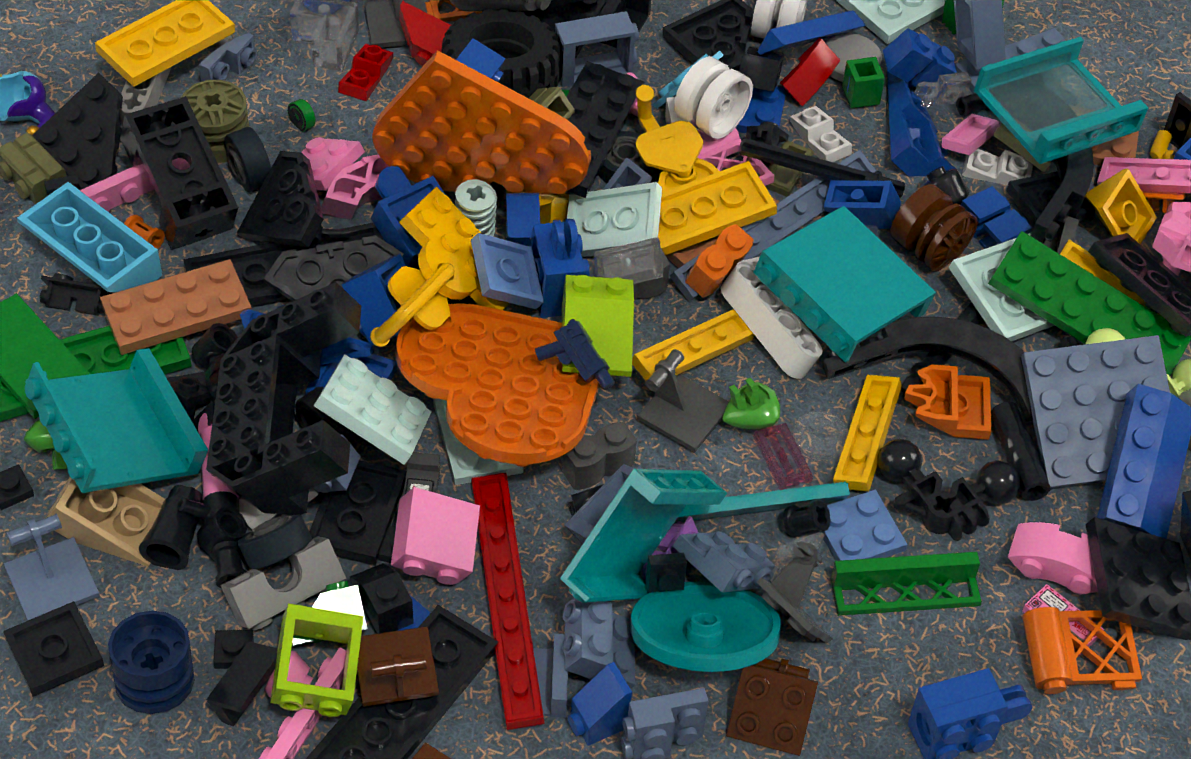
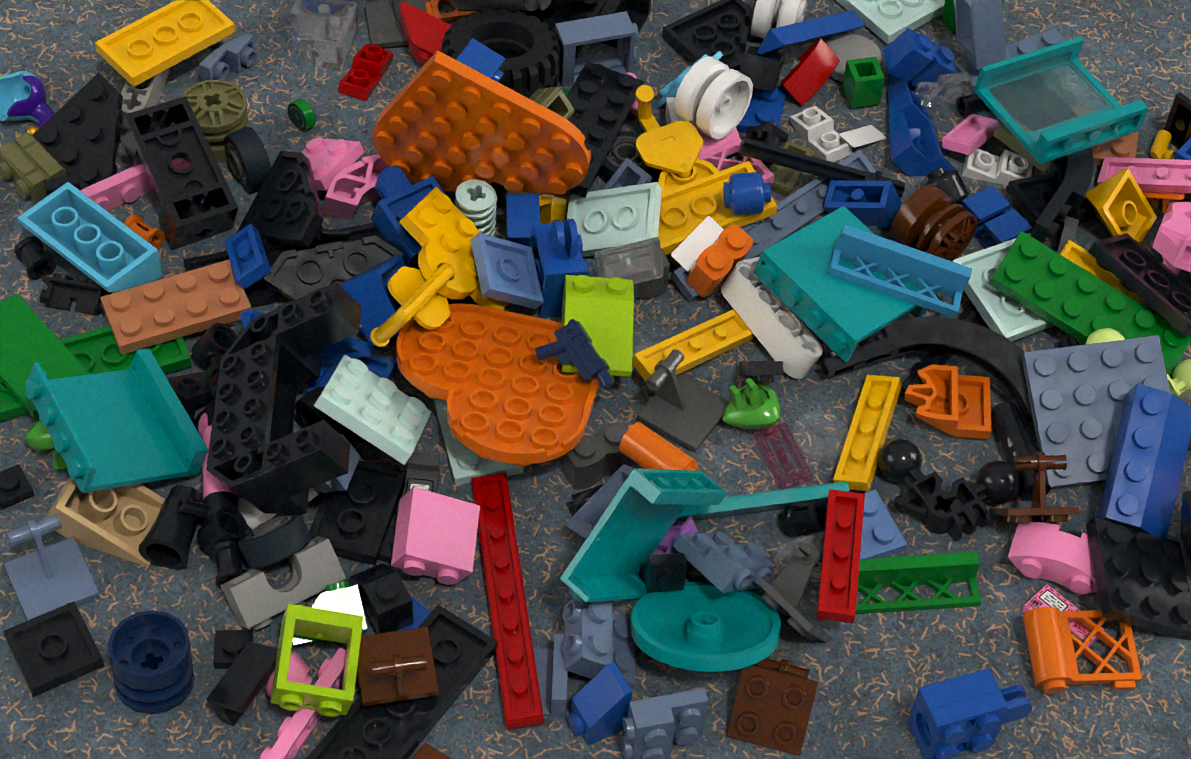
(34, 257): none -> black bush
(247, 256): none -> blue plate
(654, 451): none -> orange piece
(697, 242): none -> white sticker
(746, 193): none -> blue head
(761, 370): none -> black plate
(840, 556): none -> red plate
(862, 136): none -> white sticker
(899, 265): none -> dark azure fence
(1038, 463): none -> reddish brown plate

